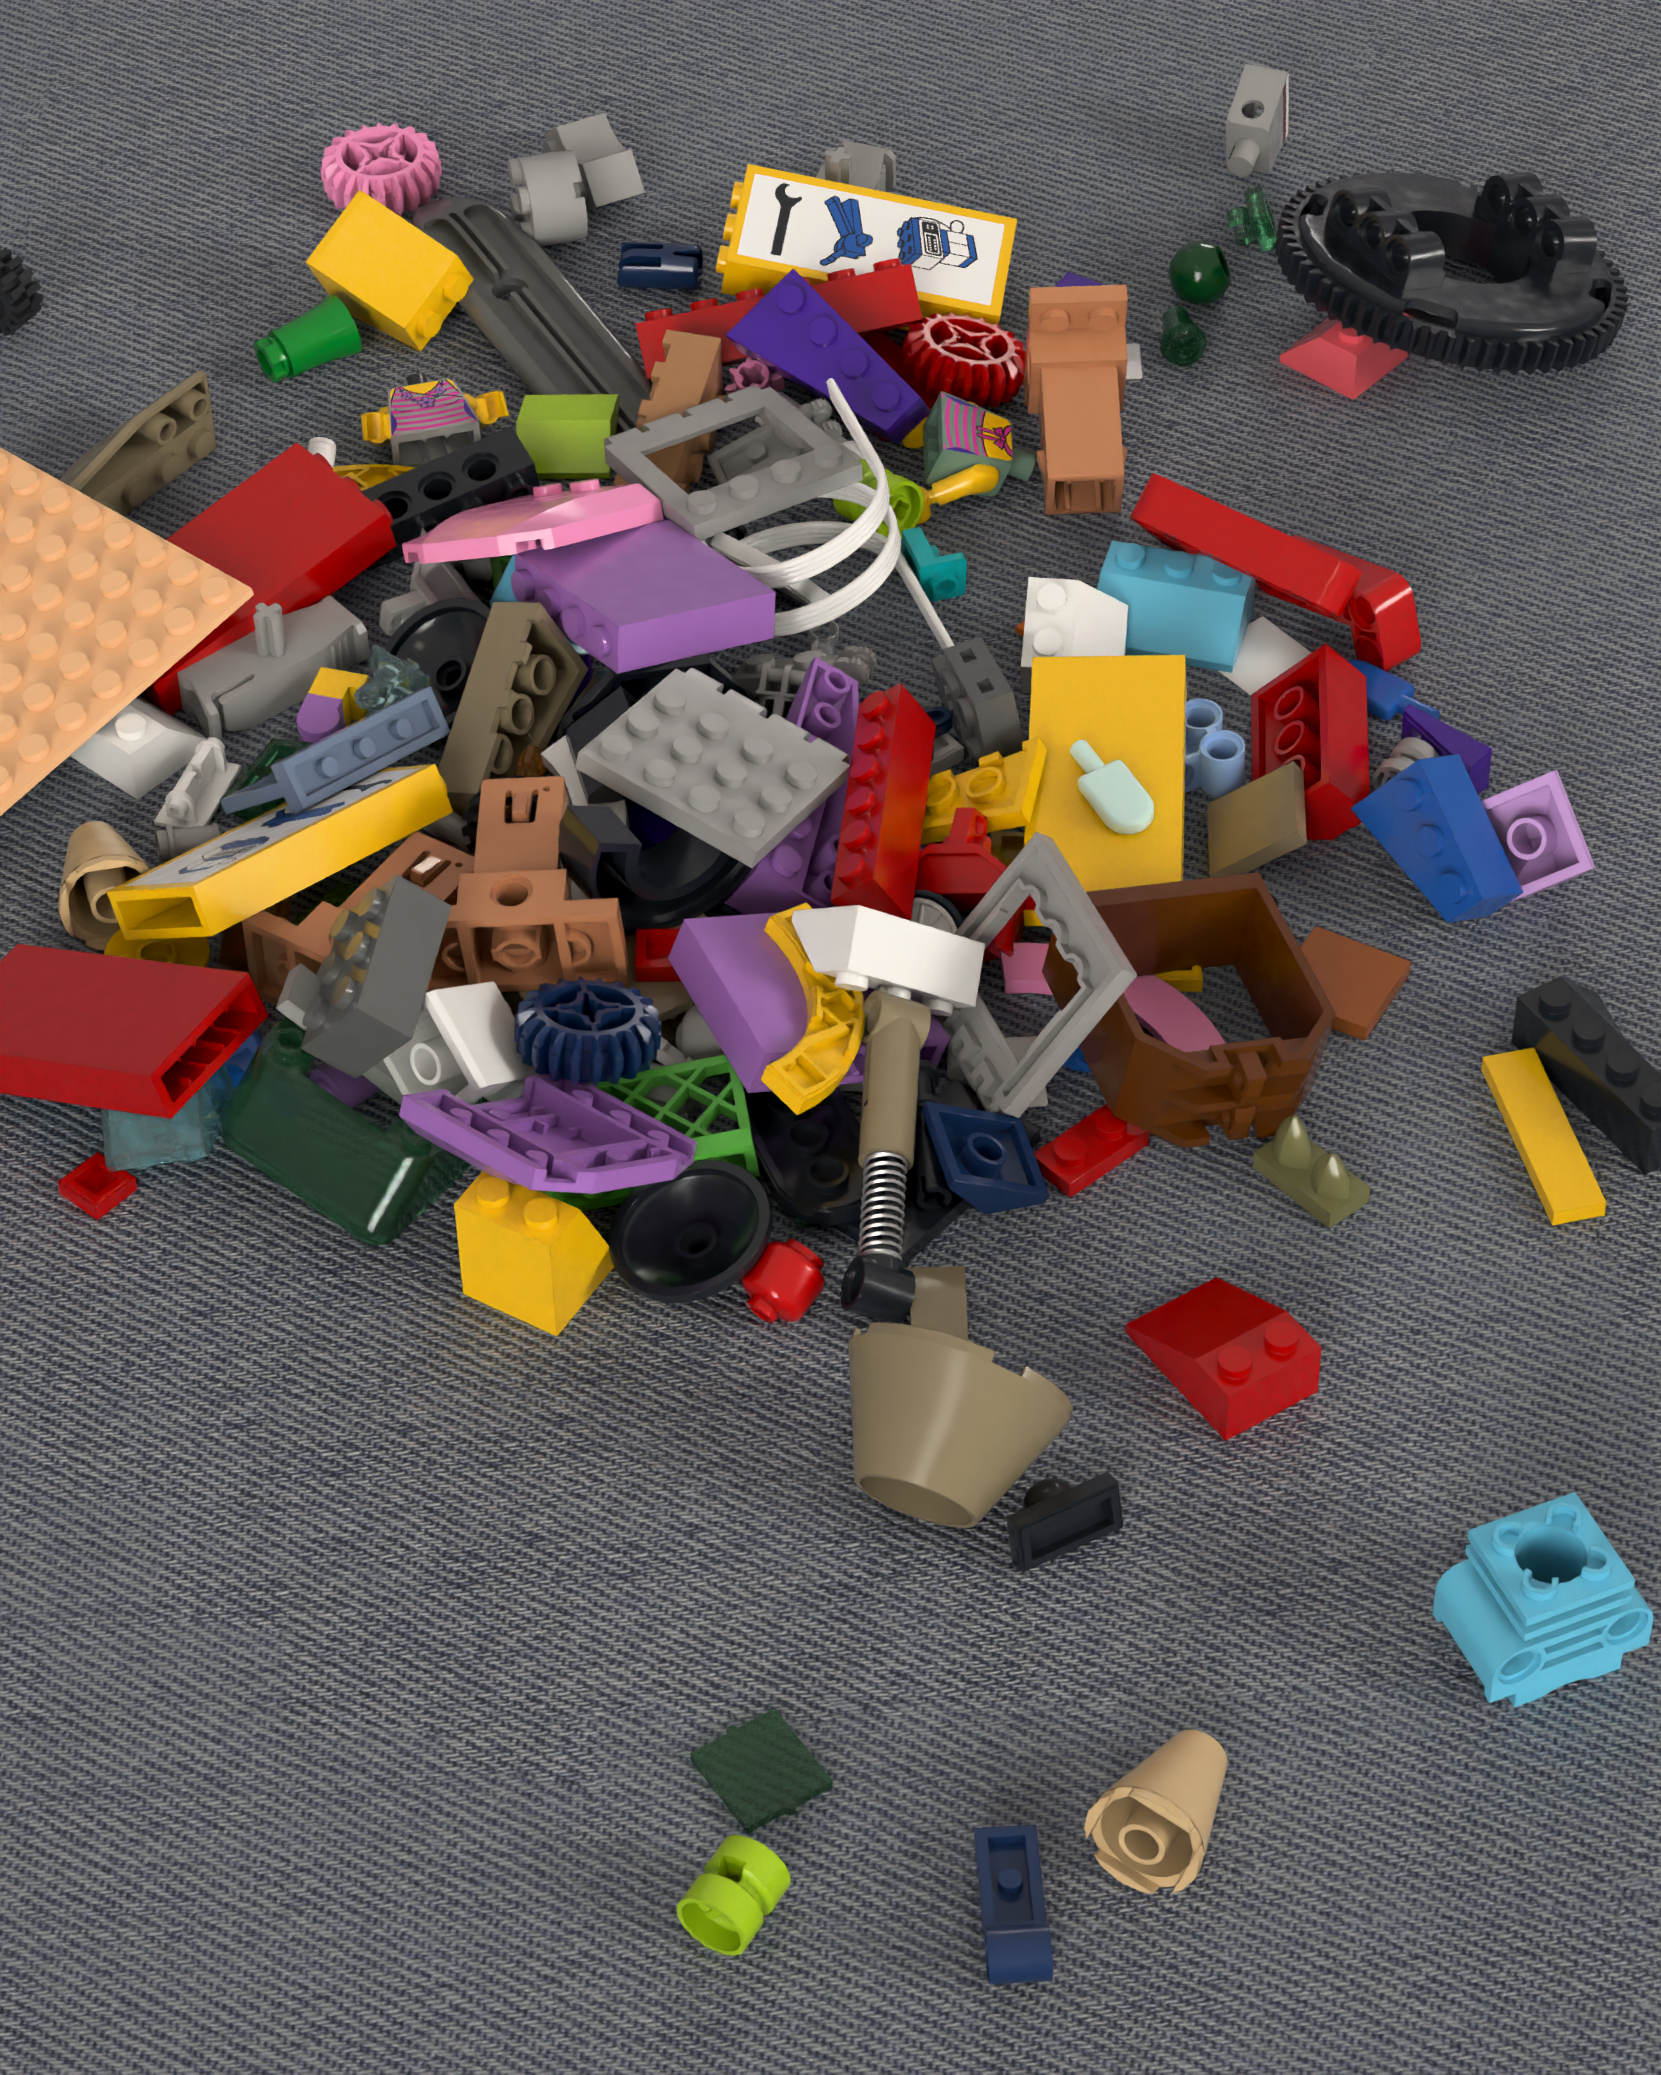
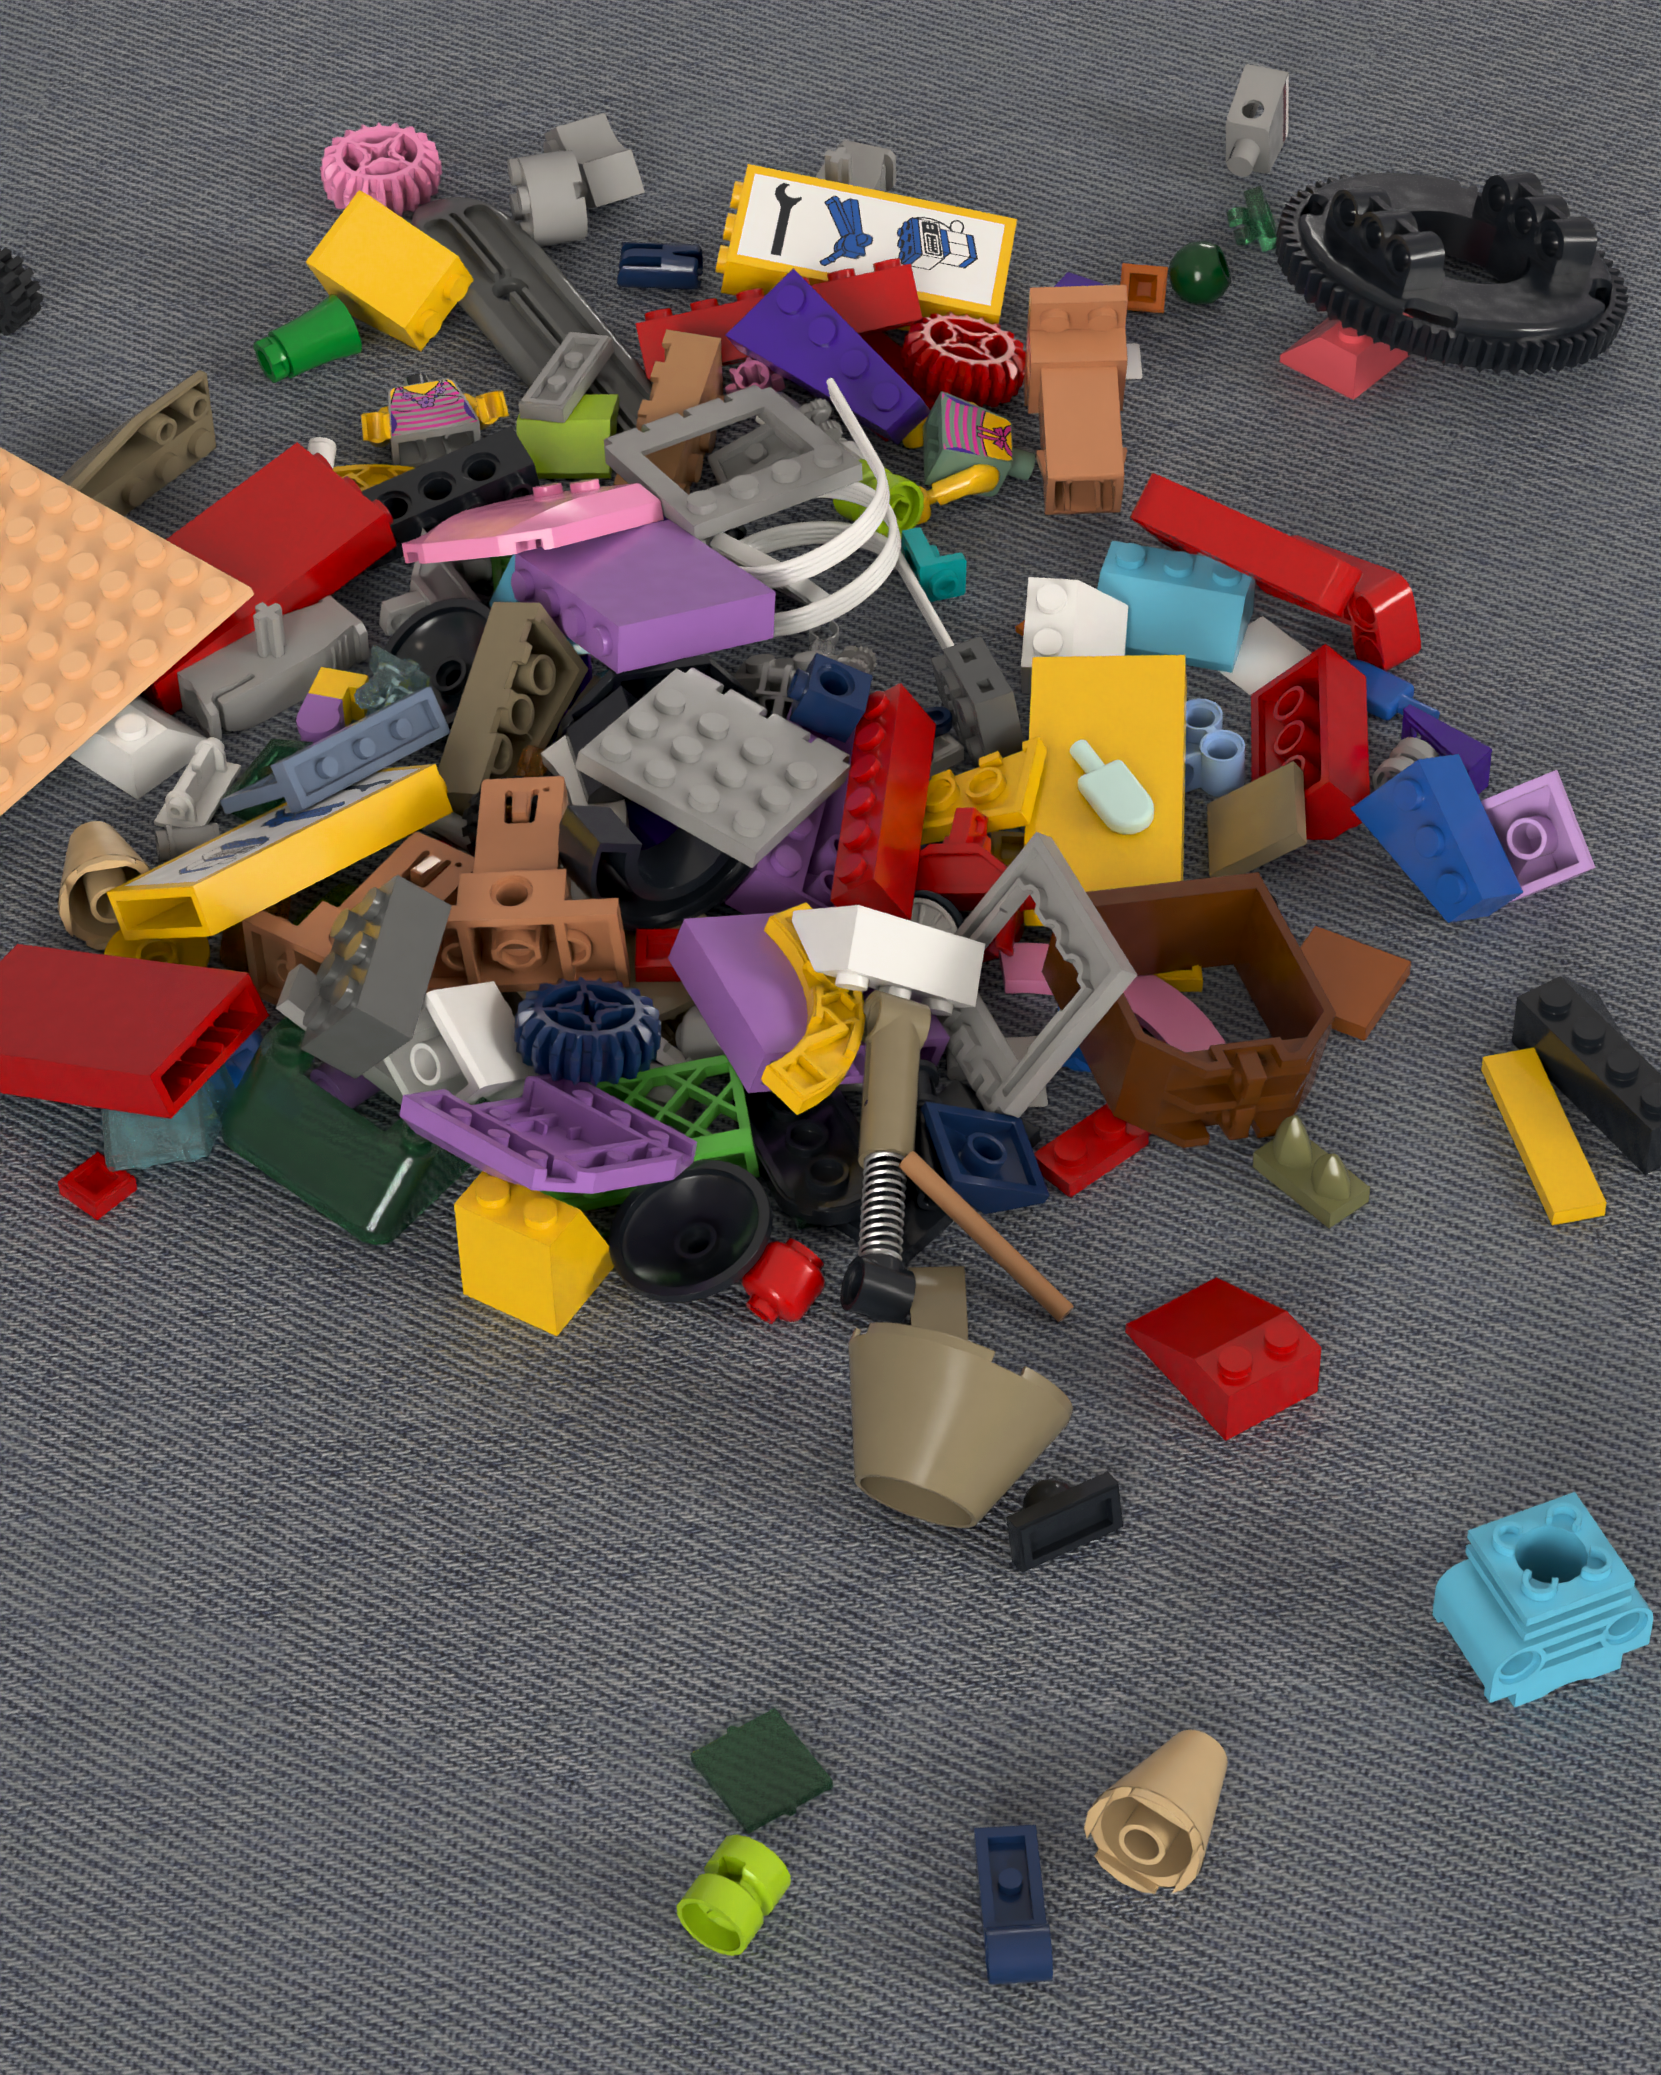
(566, 377): none -> light grey tile
(829, 697): none -> dark blue brick
(986, 1236): none -> medium nougat bar
(1145, 287): none -> orange slope
(1181, 338): clear green cone -> none

